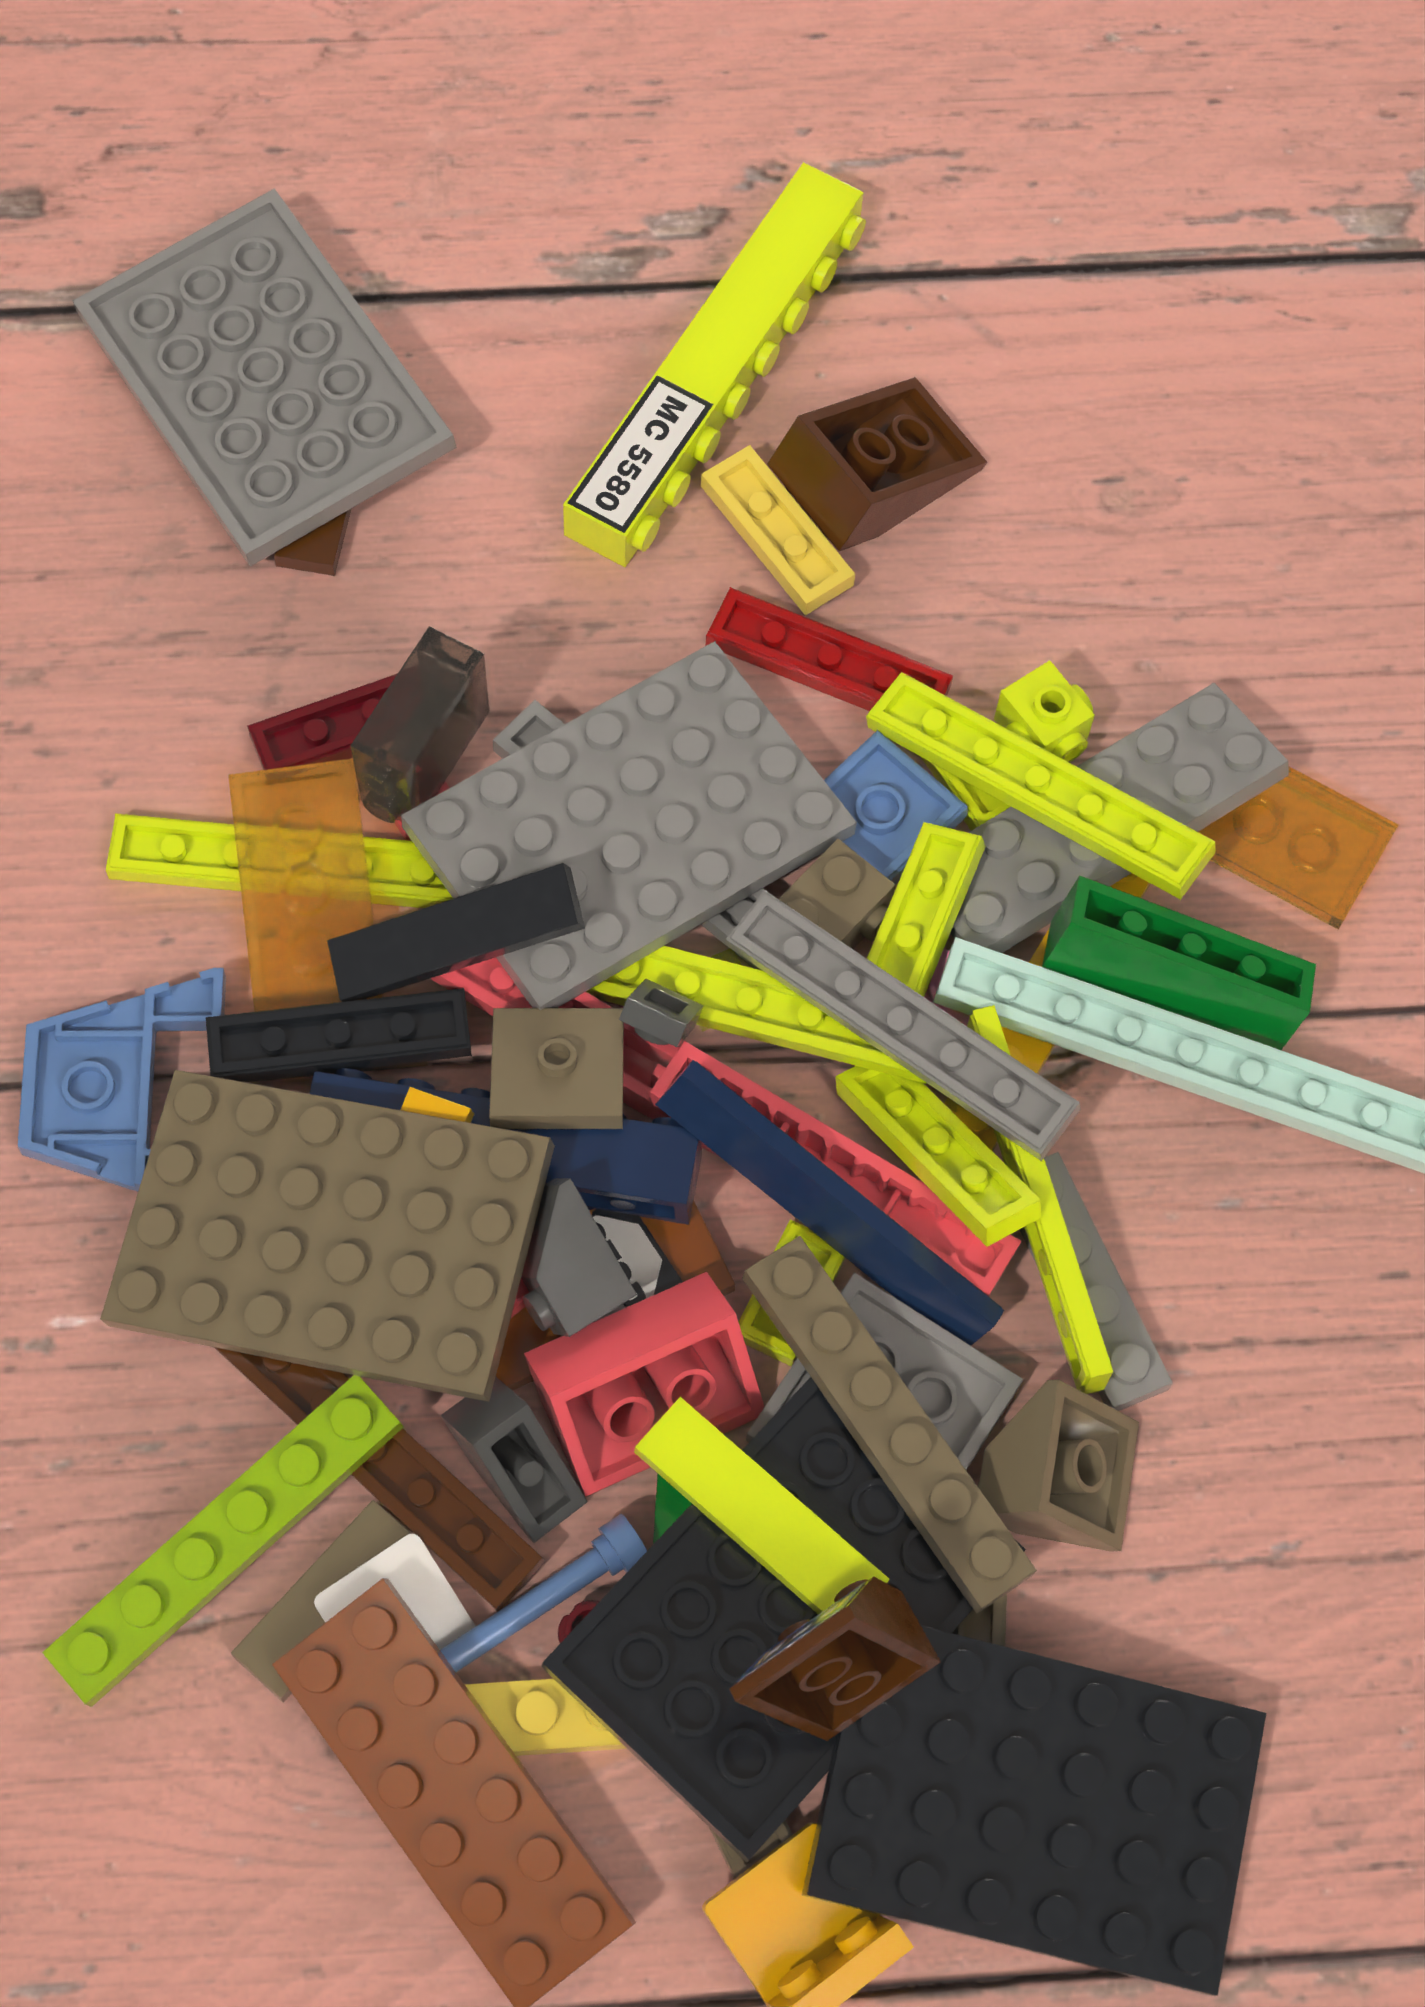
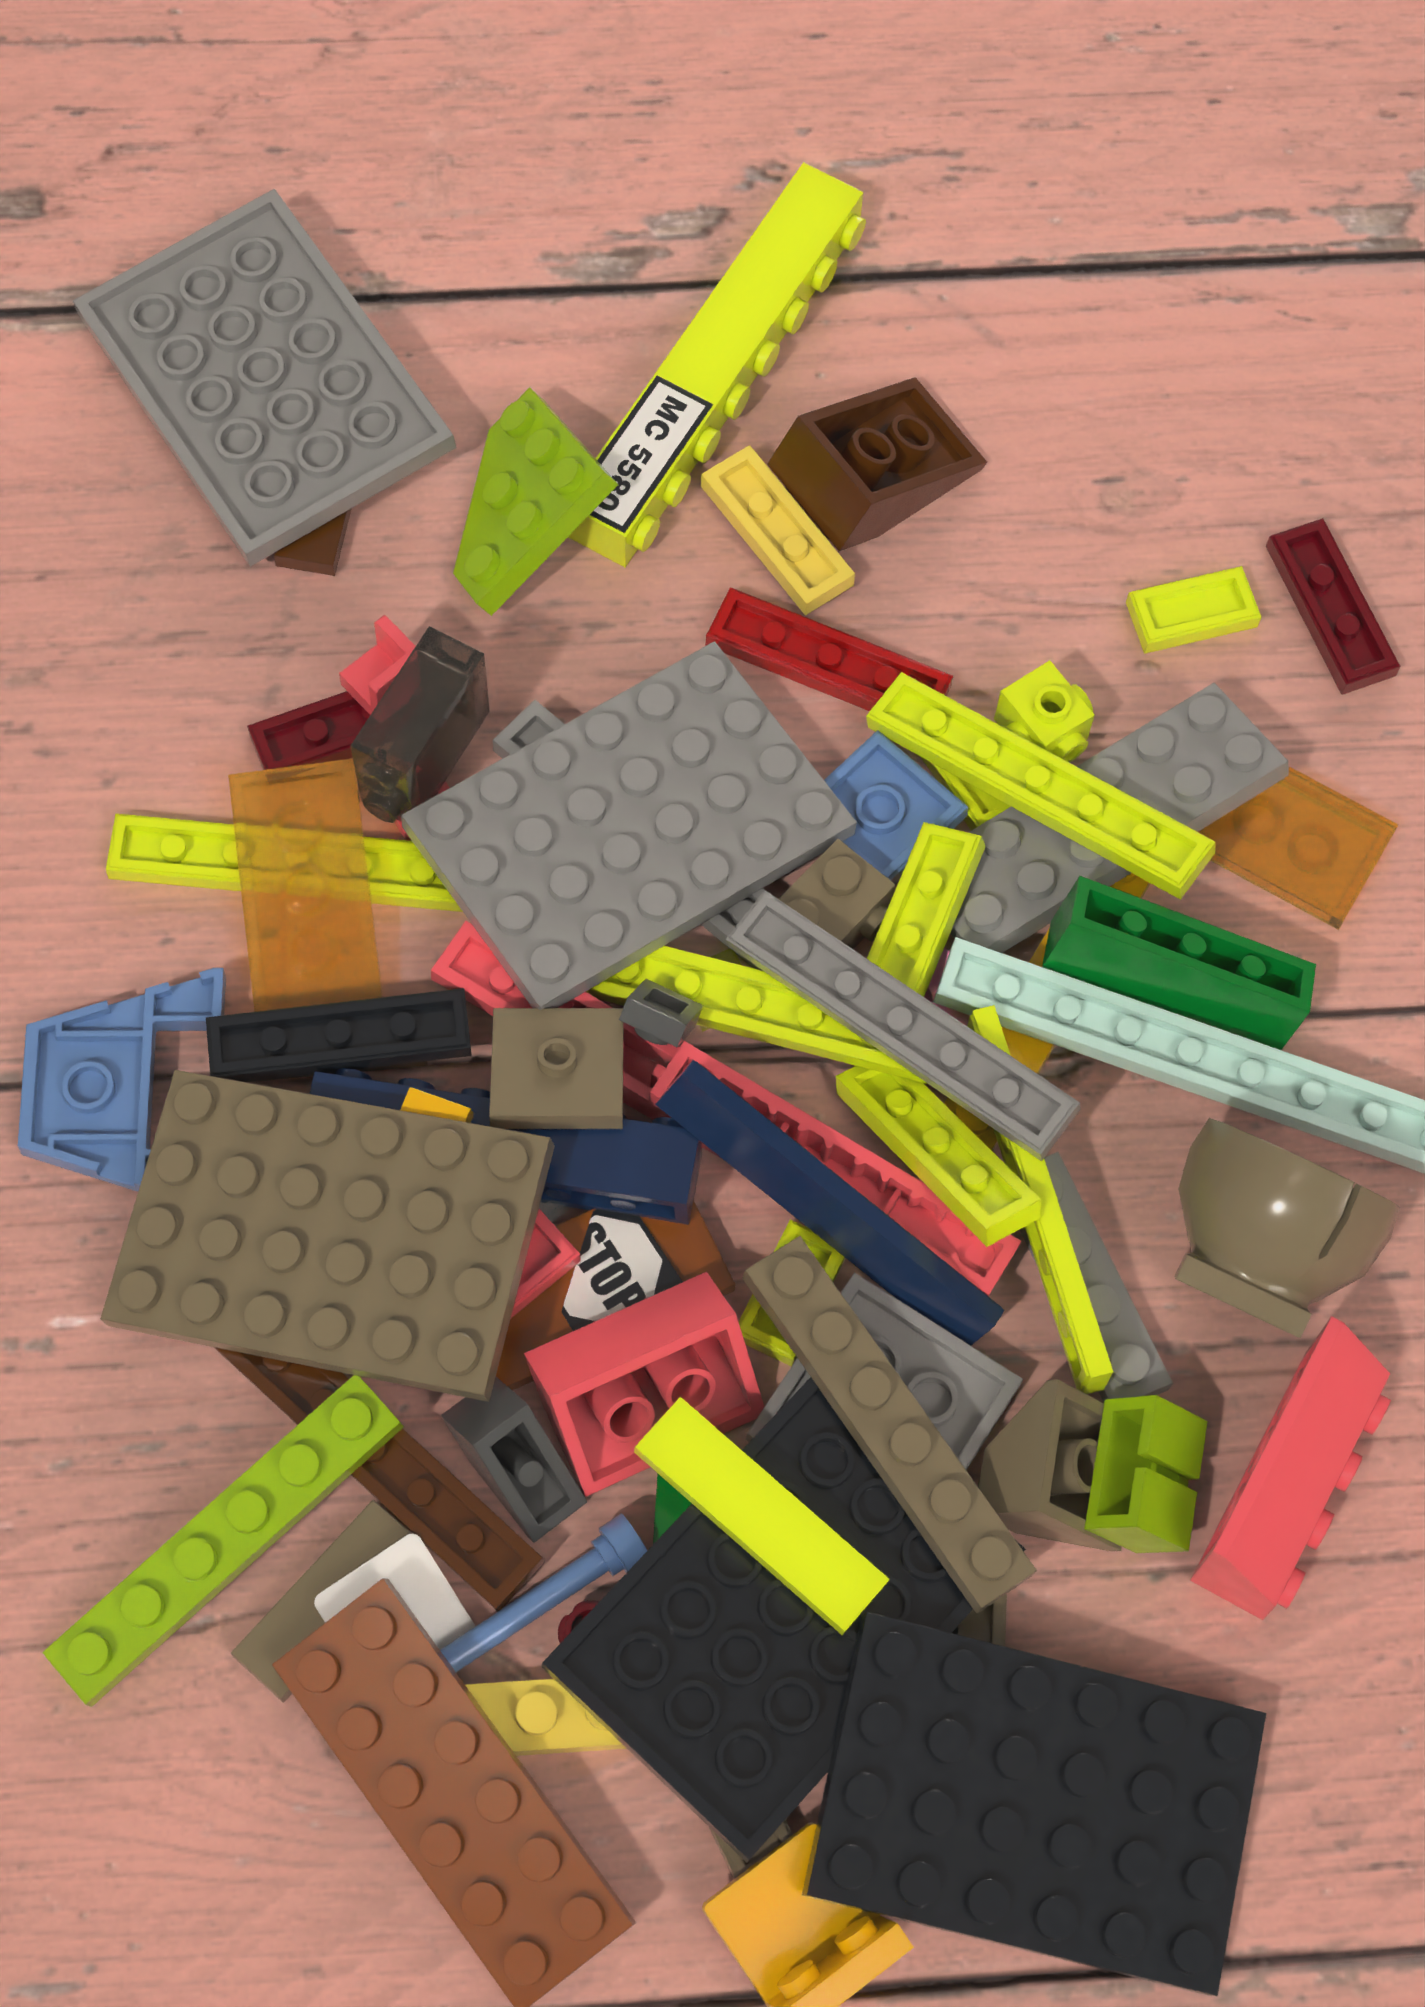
(377, 668): none -> coral panel
(456, 933): black tile -> none
(526, 500): none -> lime plate
(570, 1265): dark grey slope -> none
(840, 1661): reddish brown slope -> none
(1143, 1474): none -> lime piece
(1193, 609): none -> neon yellow tile
(1274, 1226): none -> dark tan plate
(1294, 1473): none -> coral slope
(1332, 606): none -> dark red tile

